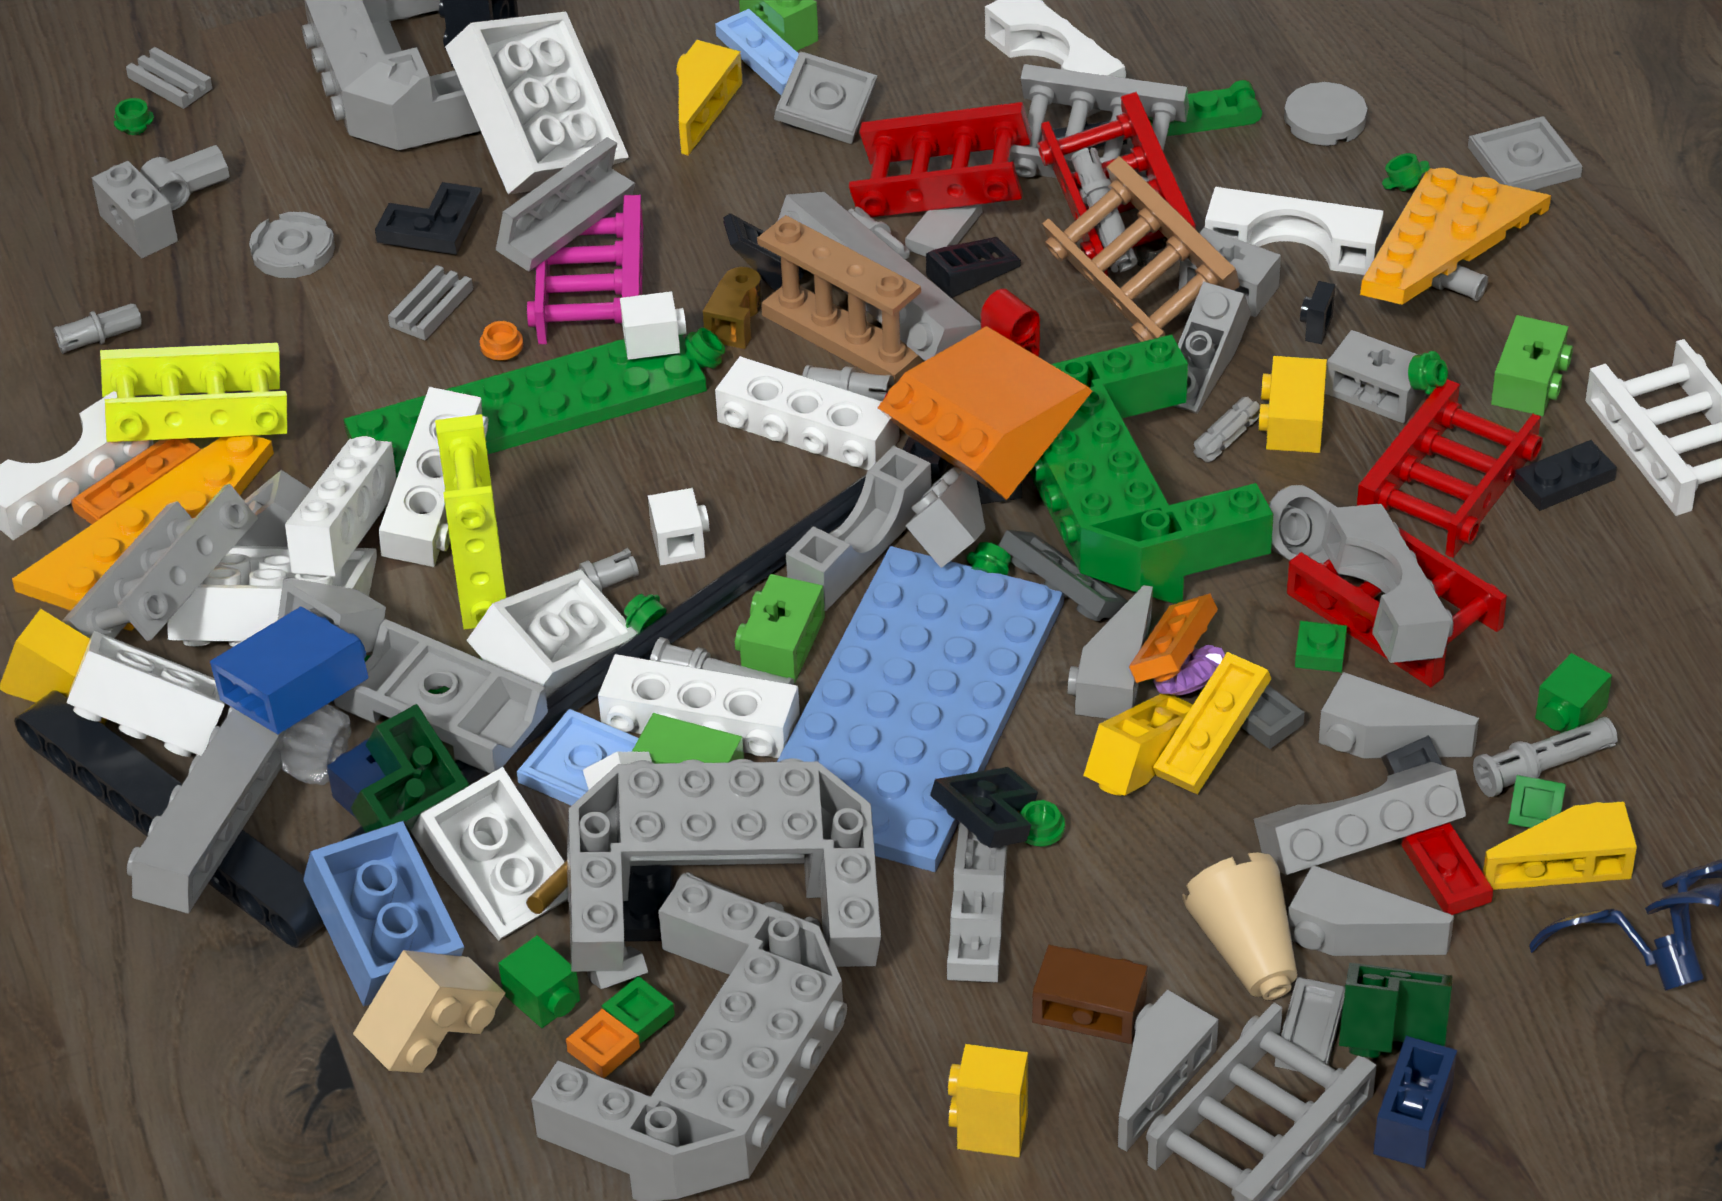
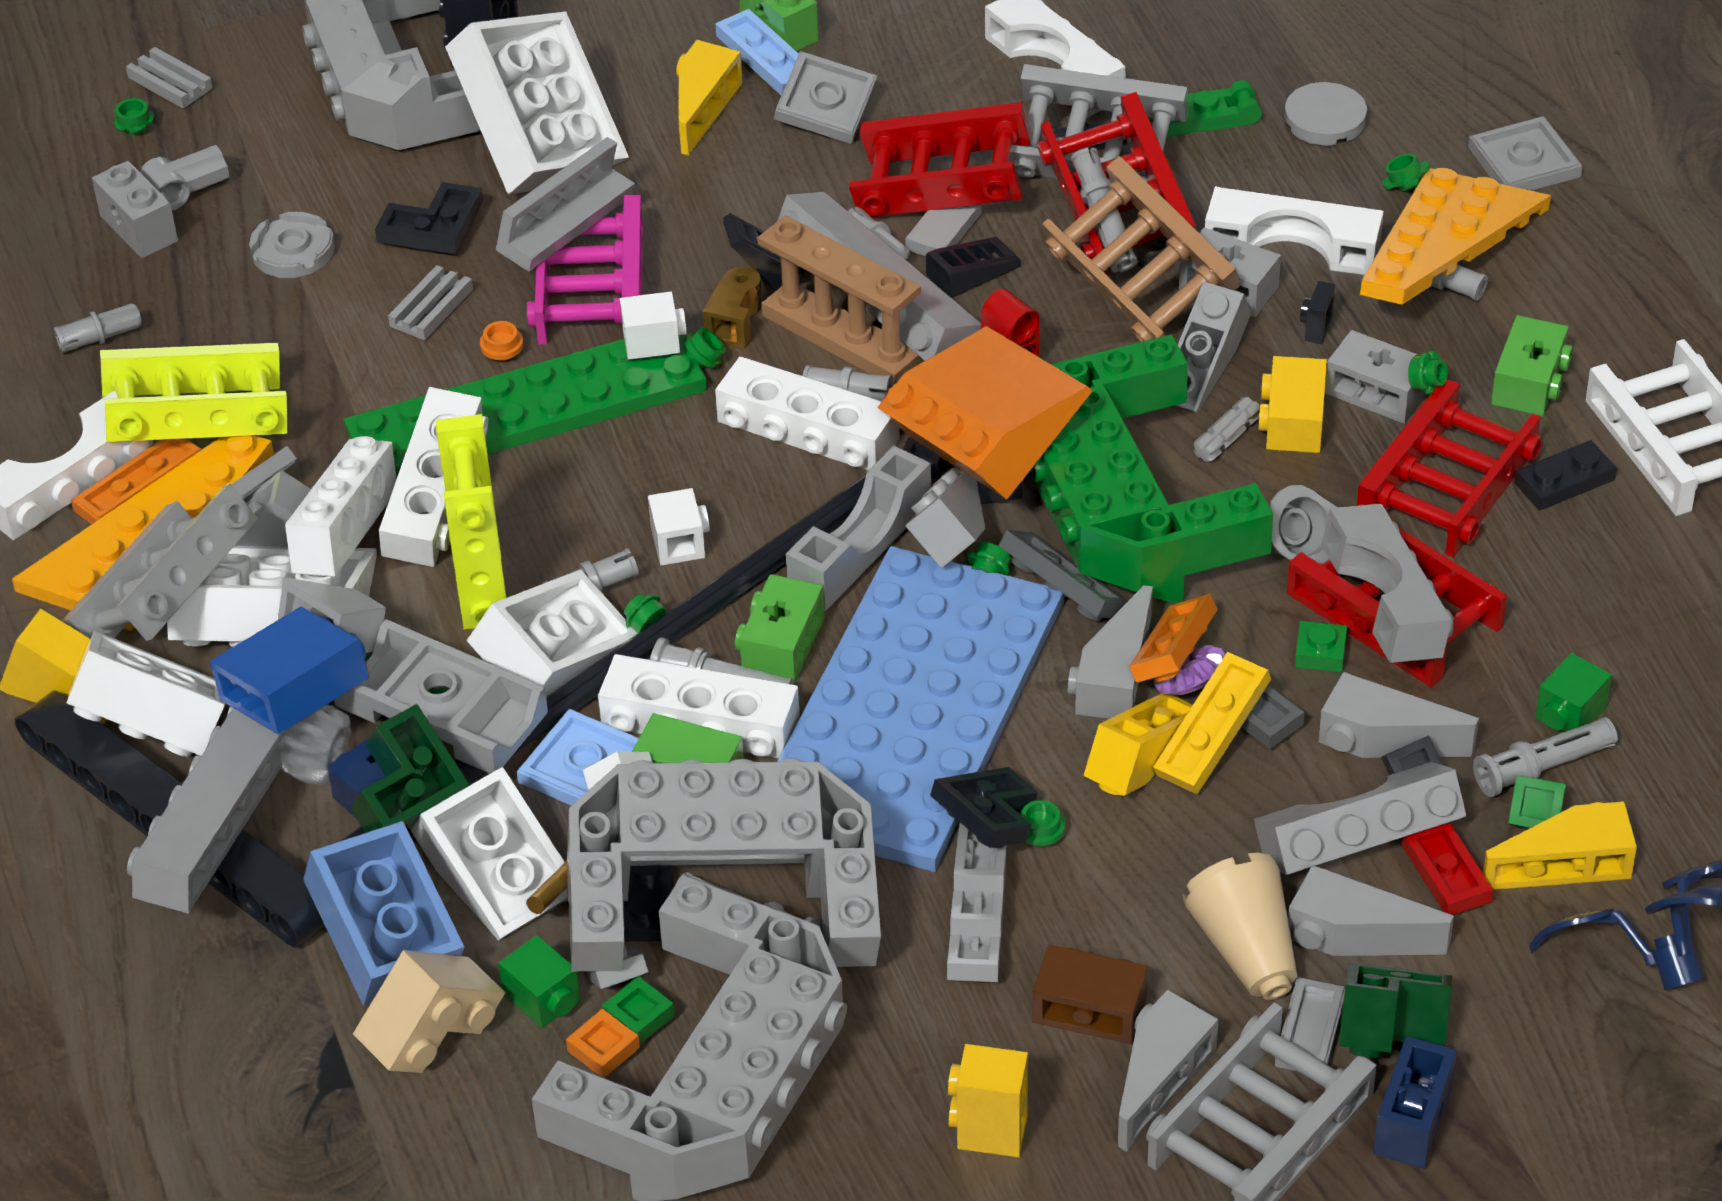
(261, 474): none -> light grey tile

